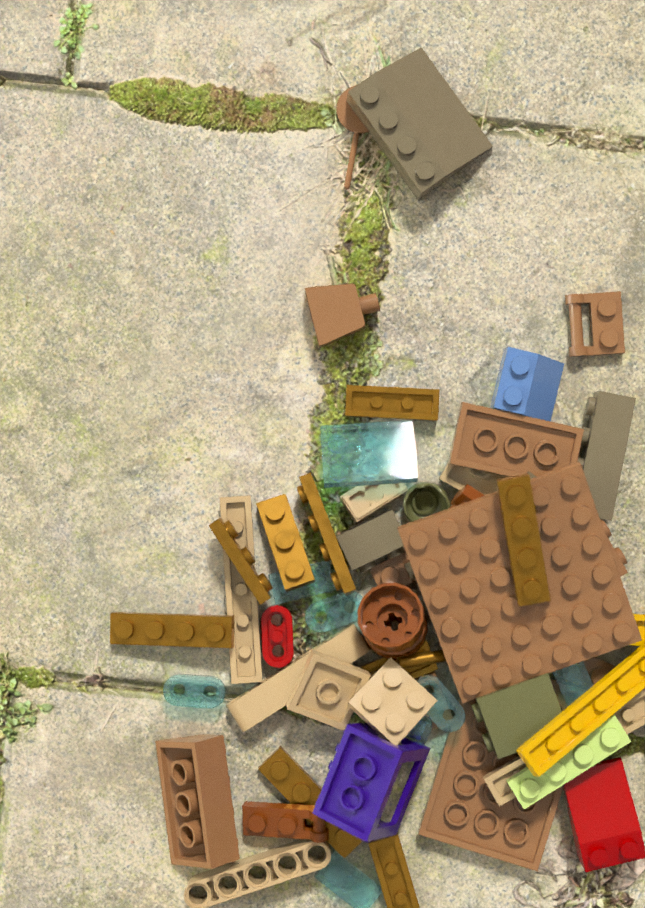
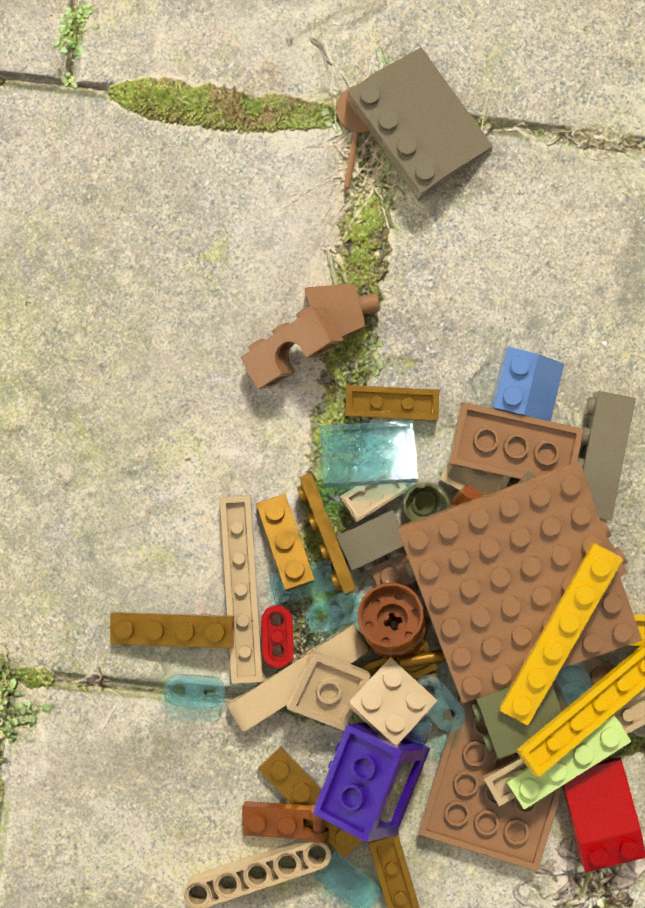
(197, 801): medium nougat slope -> none
(242, 560): pearl gold plate -> none
(269, 358): none -> medium nougat arch
(523, 540): pearl gold plate -> none
(560, 633): none -> yellow plate
(605, 324): medium nougat plate -> none

